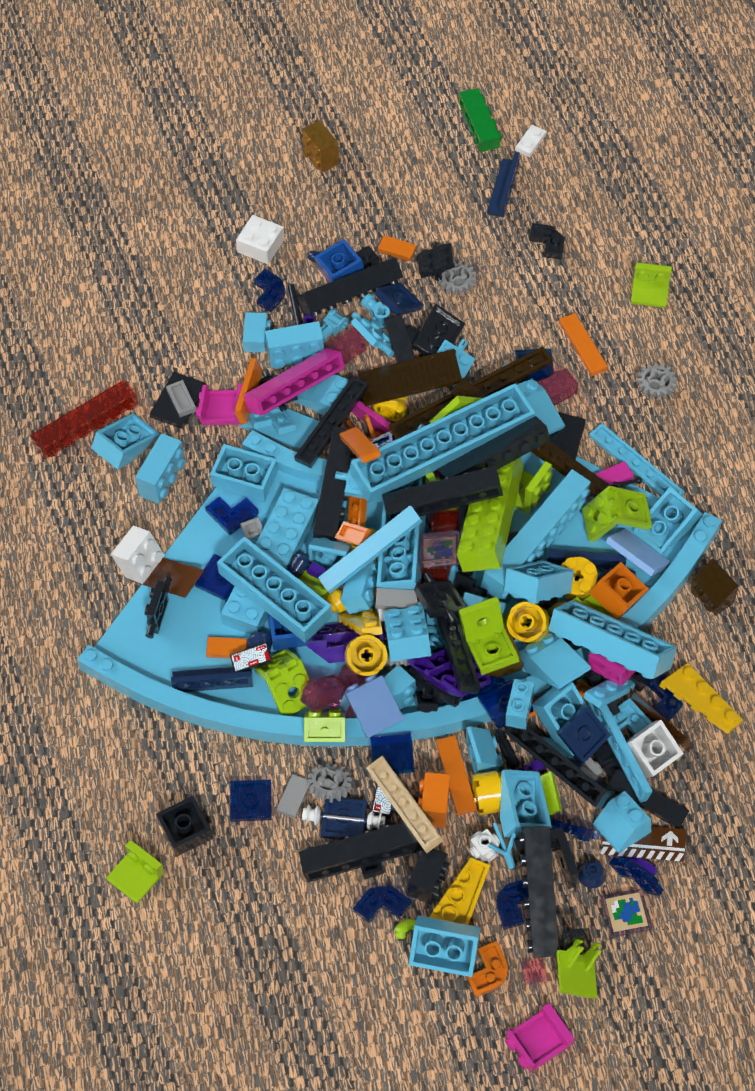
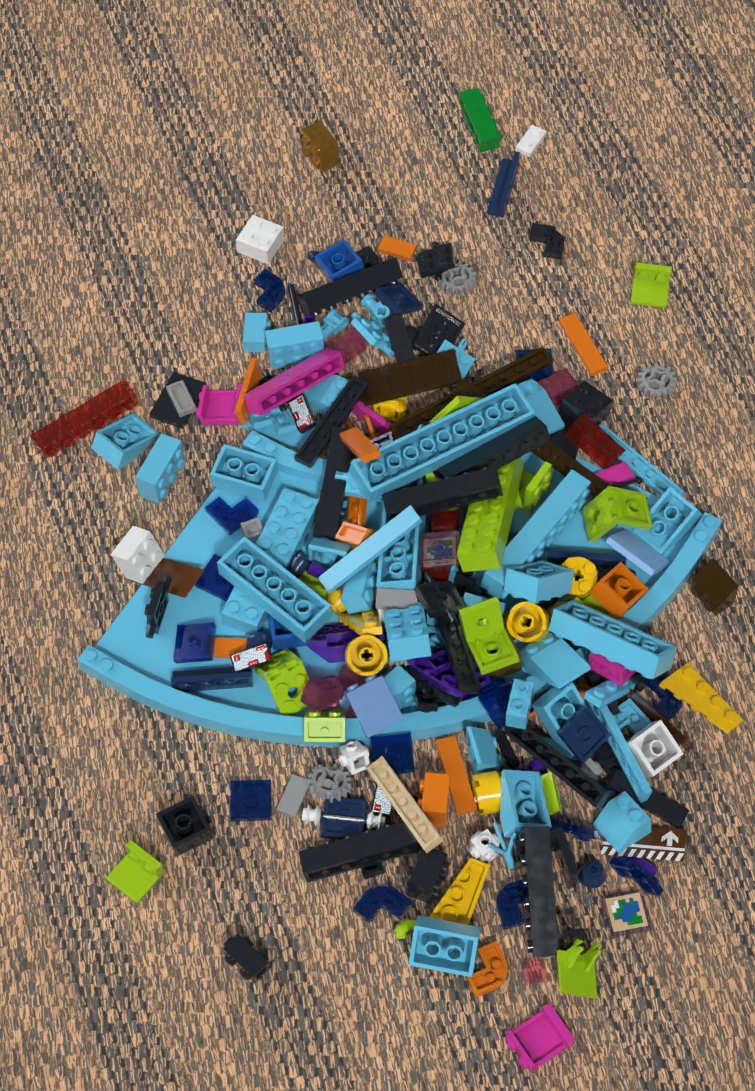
(195, 643): none -> clear blue plate
(240, 952): none -> black brick
(302, 413): none -> tile
(354, 756): none -> white brick
(585, 400): none -> black brick
(594, 442): none -> clear red brick

